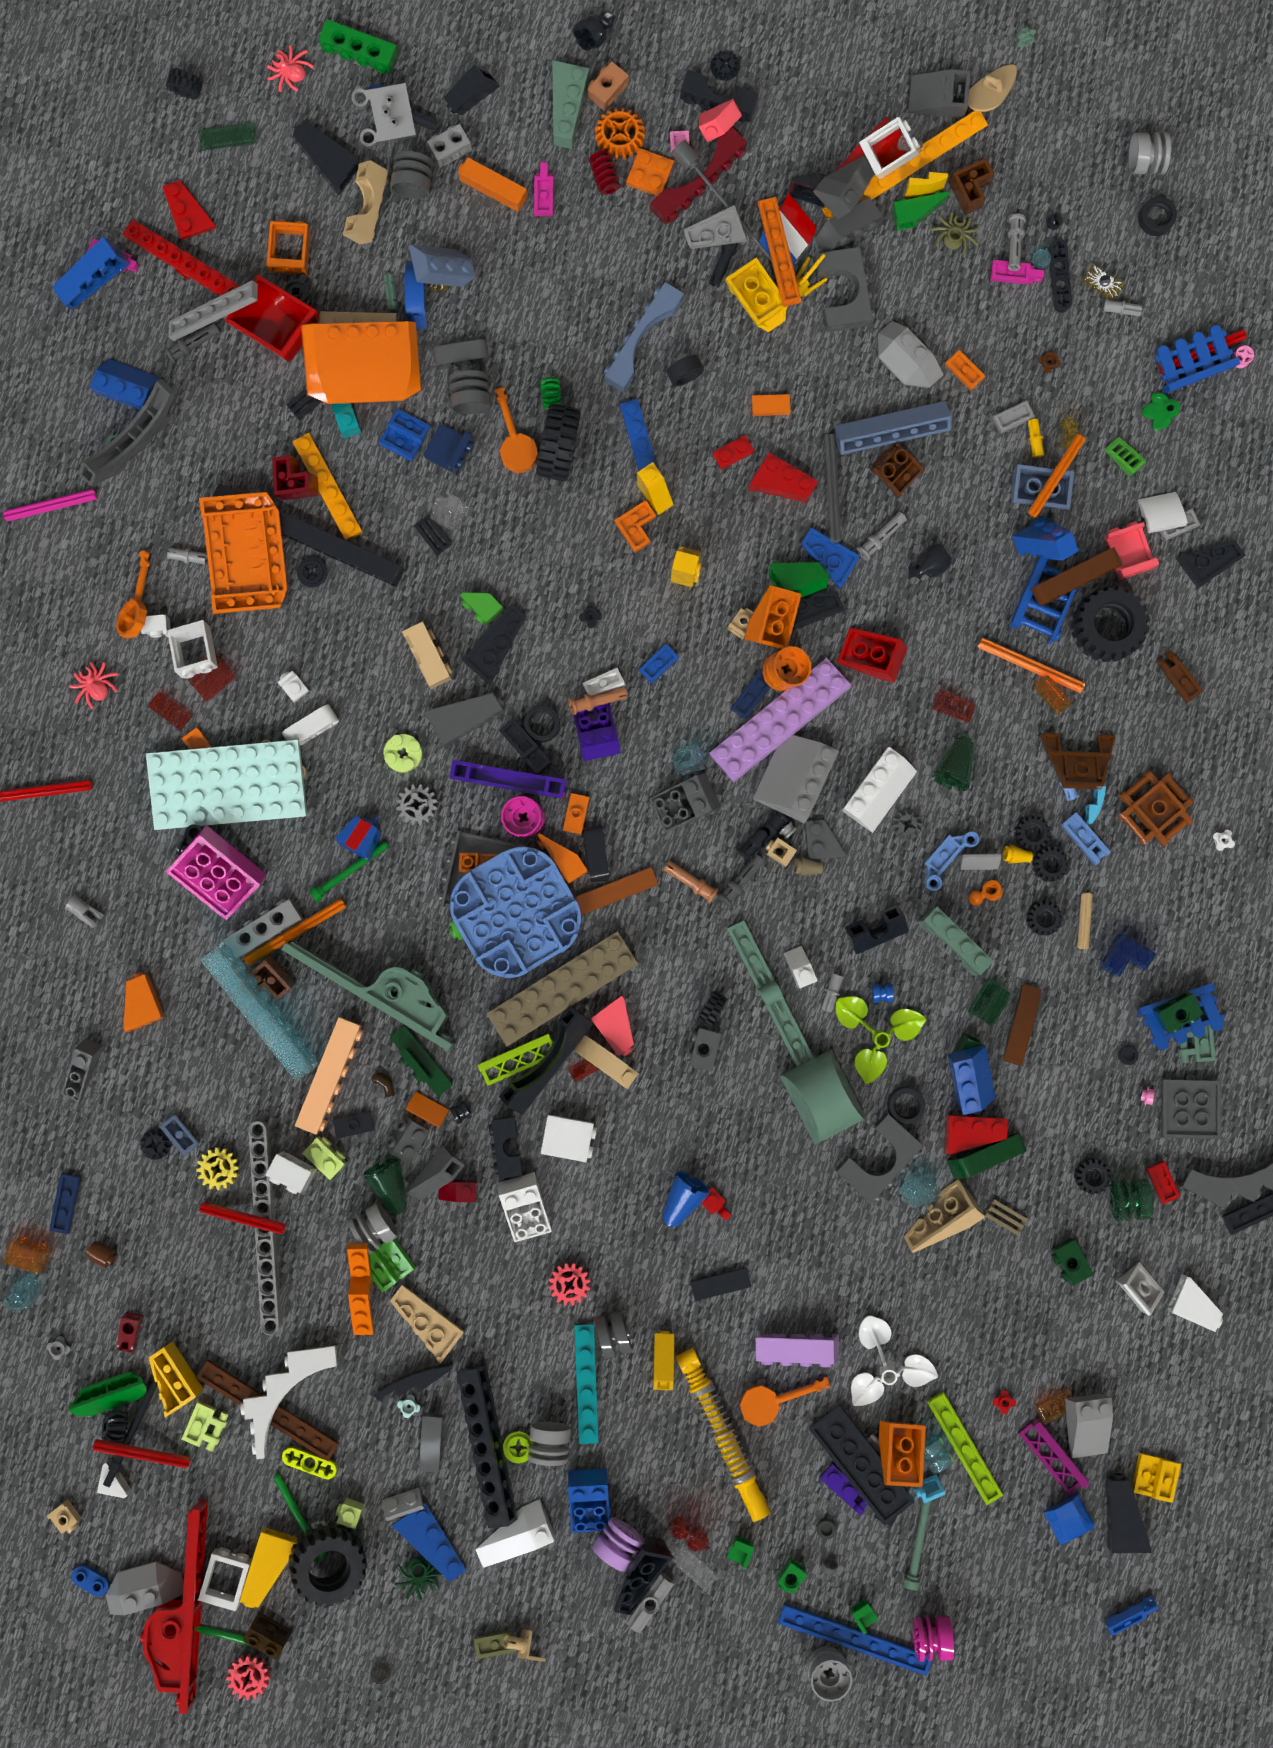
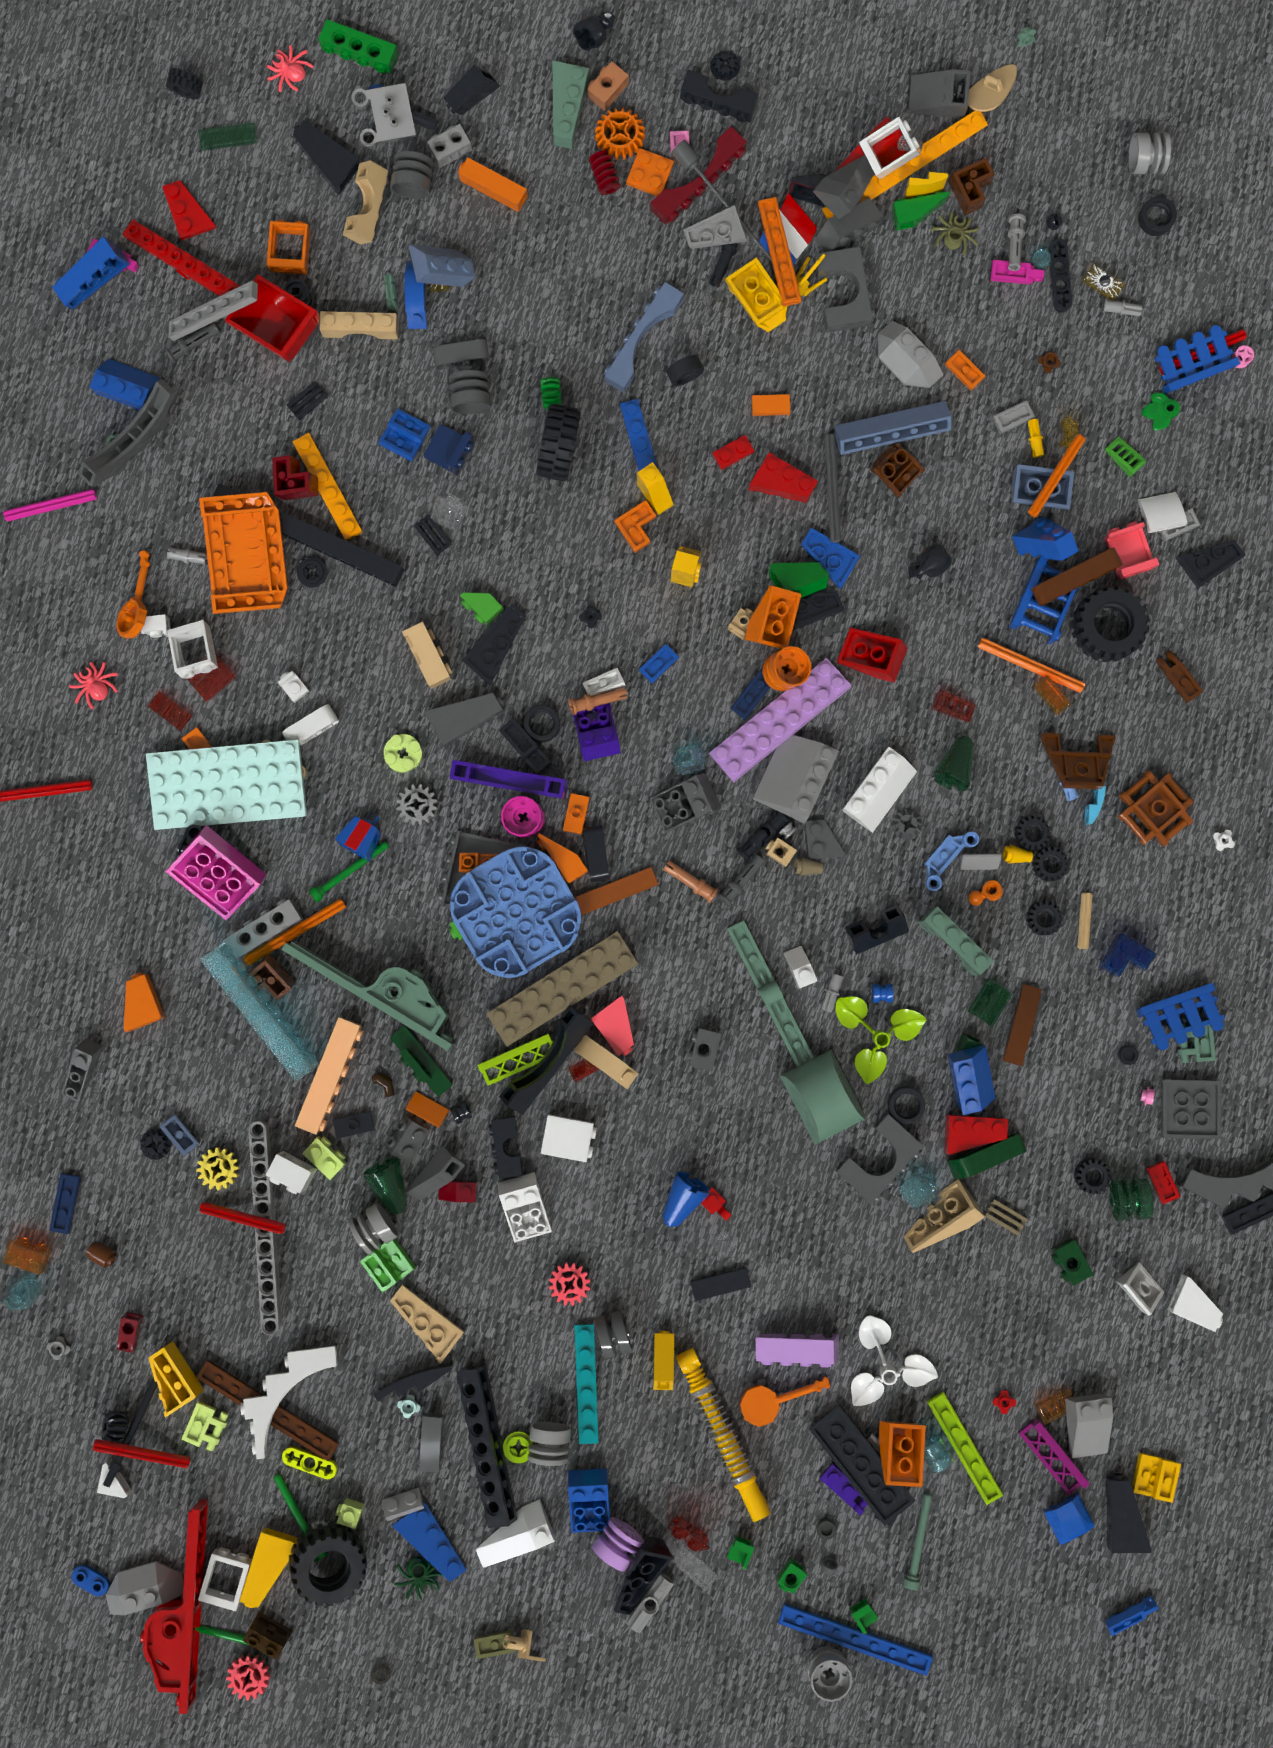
(69, 1513): tan brick -> none
(81, 909): light grey hinge -> none
(108, 1394): green brick -> none
(346, 419): teal slope -> none
(360, 1288): orange bracket -> none
(361, 361): orange slope -> none
(517, 451): orange piece -> none
(543, 192): dark pink hinge -> none
(712, 1009): black tyre -> none
(719, 119): coral slope -> none
(875, 541): light grey pin -> none
(930, 1490): medium azure bracket -> none
(933, 1638): dark pink wheel -> none
(1085, 838): medium blue plate -> none
(1167, 1012): dark green brick -> none

